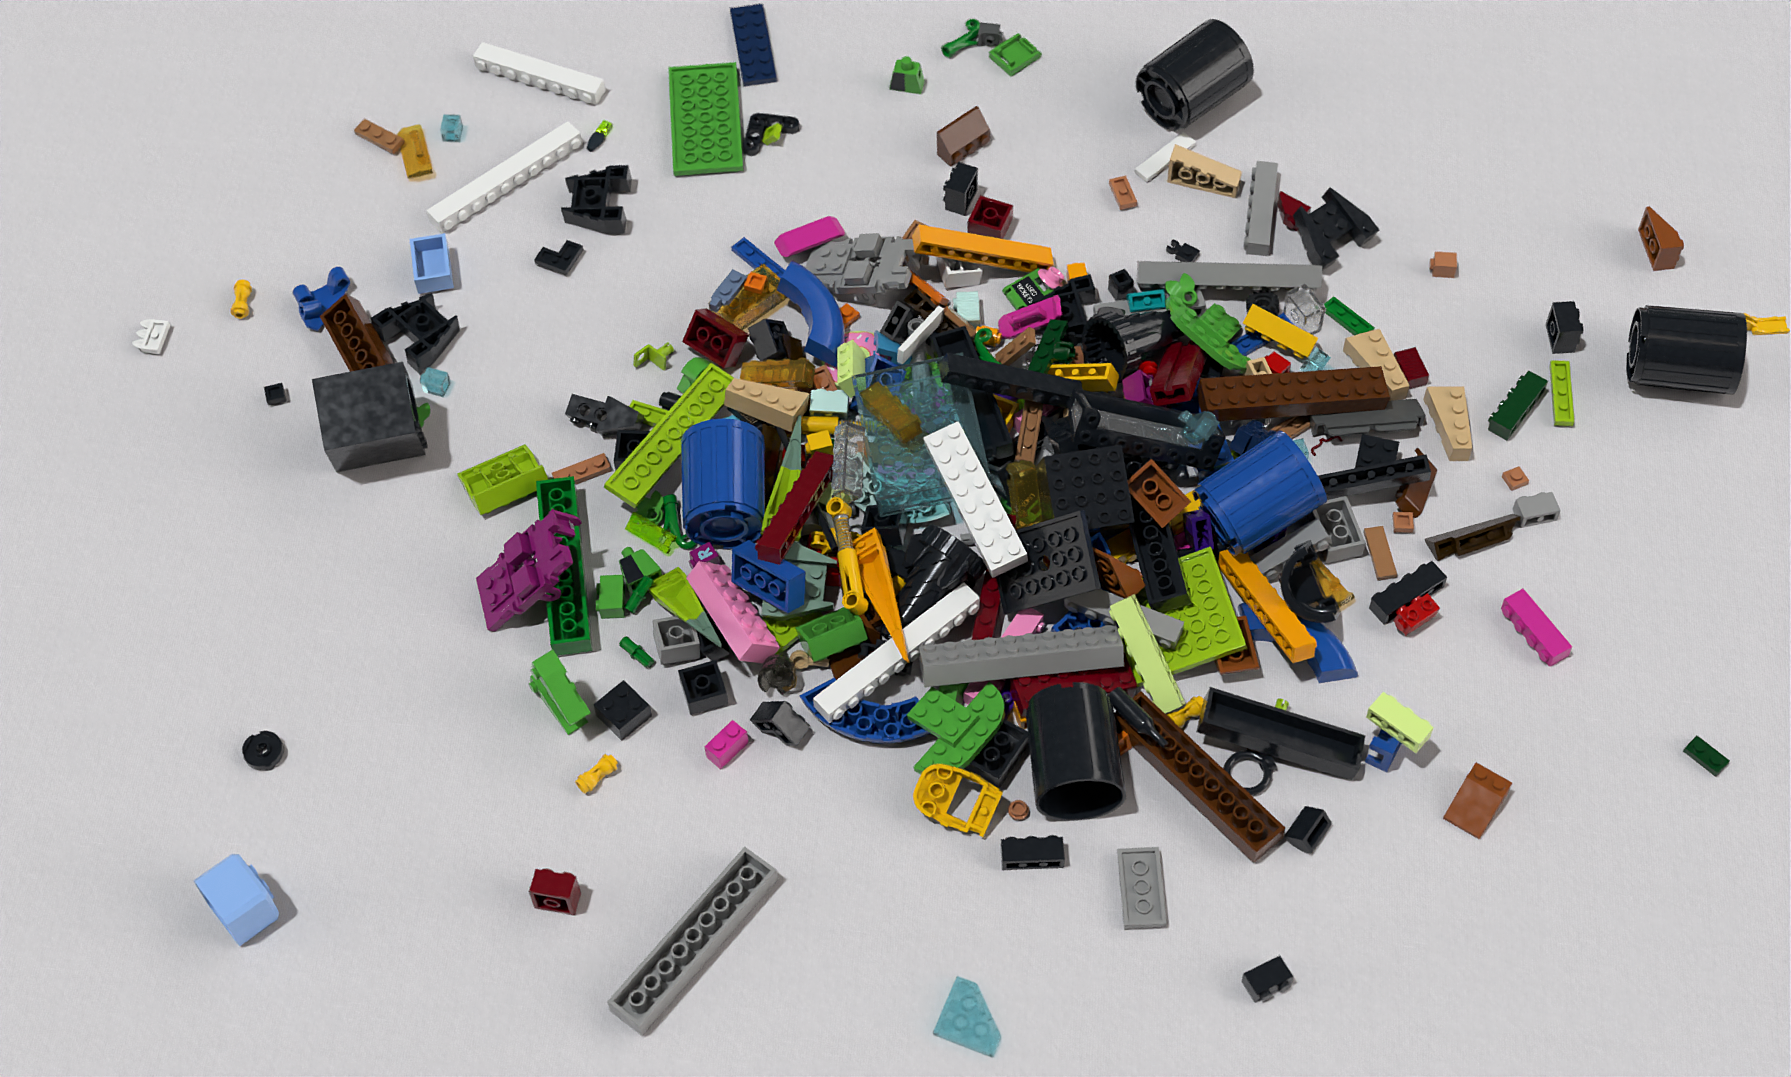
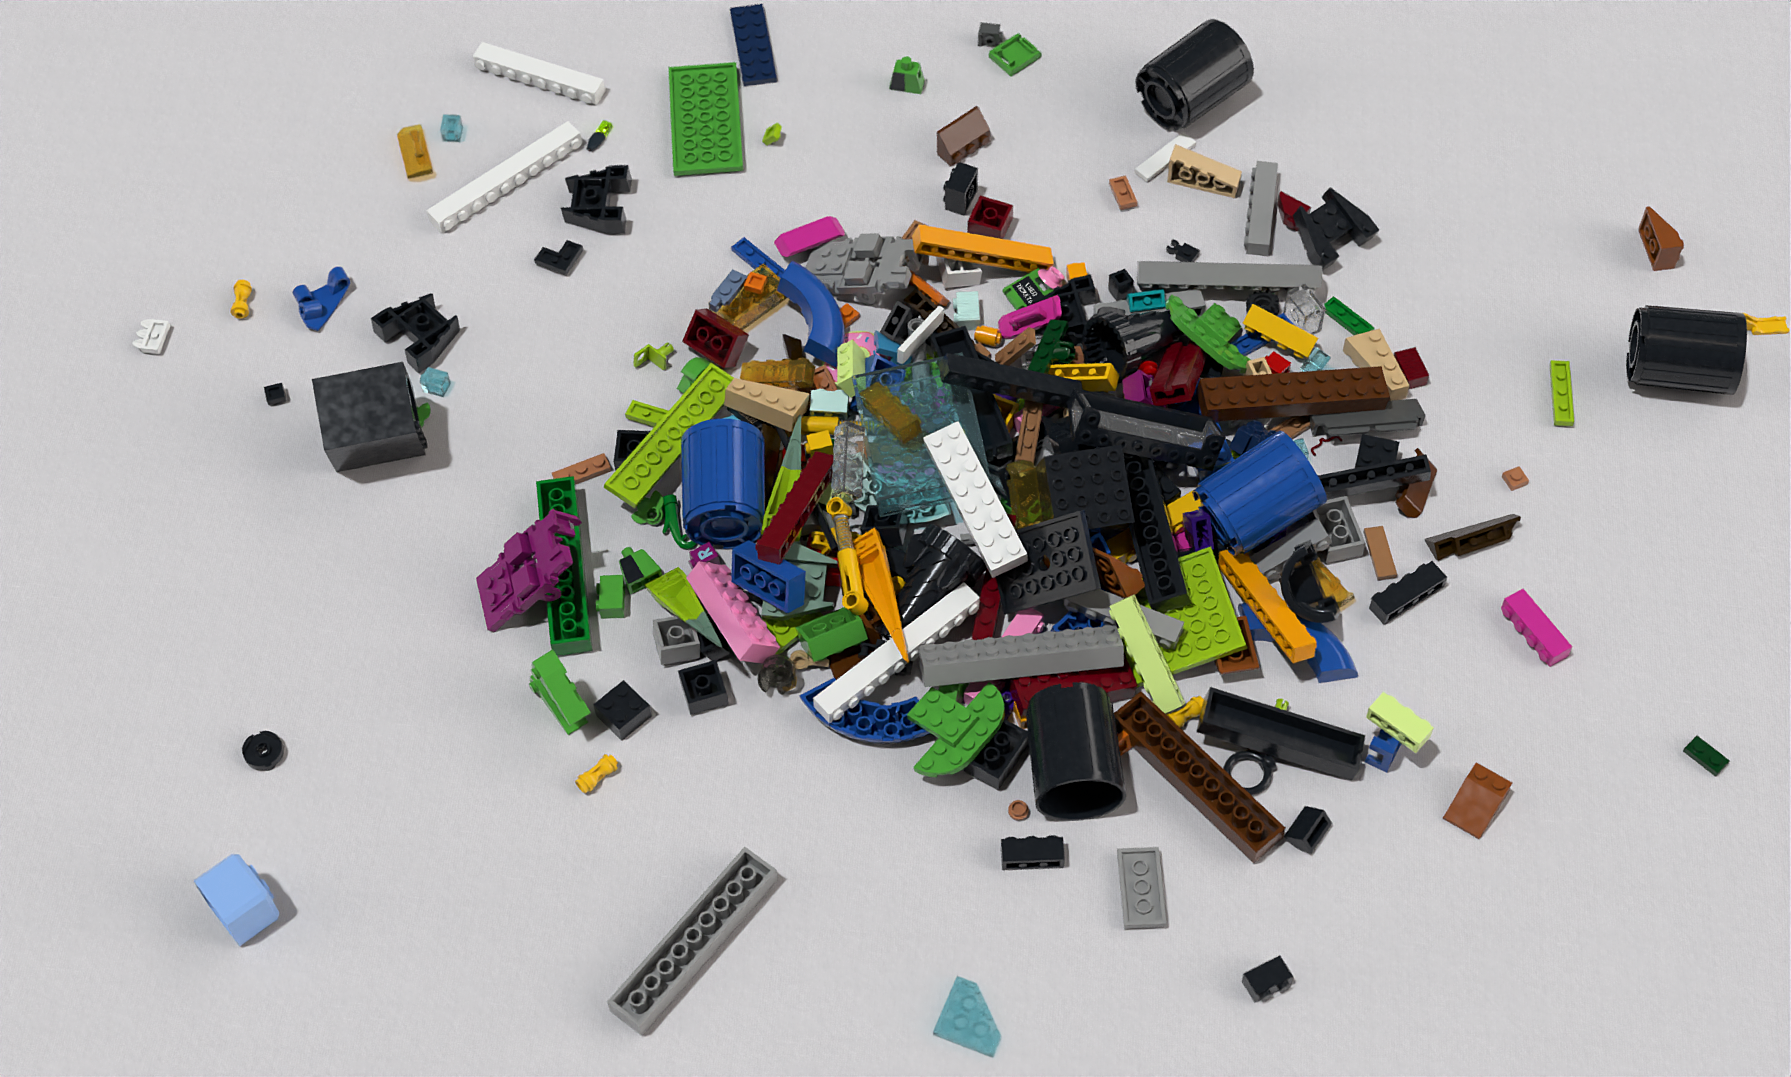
(354, 335): reddish brown brick -> none
(379, 136): medium nougat plate -> none
(431, 263): light blue piece -> none
(502, 479): lime piece -> none
(555, 891): dark red brick -> none
(618, 414): black brick -> none
(636, 651): green axle -> none
(639, 594): green axle -> none
(650, 532): clear neon green plate -> none
(668, 399): black brick -> none
(726, 744): dark pink piece -> none
(761, 126): black beam -> none
(768, 339): black brick -> none
(781, 720): black brick -> none
(937, 788): yellow slope -> none
(958, 320): medium nougat tile -> none
(964, 41): green plant -> none
(982, 350): green plant -> none
(1135, 715): black piece -> none
(1156, 494): dark orange slope -> none
(1182, 288): bright green plate -> none
(1198, 426): clear light blue brick -> none
(1403, 522): nougat plate -> none
(1416, 614): red brick -> none
(1443, 264): nougat brick -> none
(1450, 415): tan wedge -> none
(1517, 405): dark green brick -> none
(1536, 509): light grey brick -> none
(1564, 327): black brick -> none

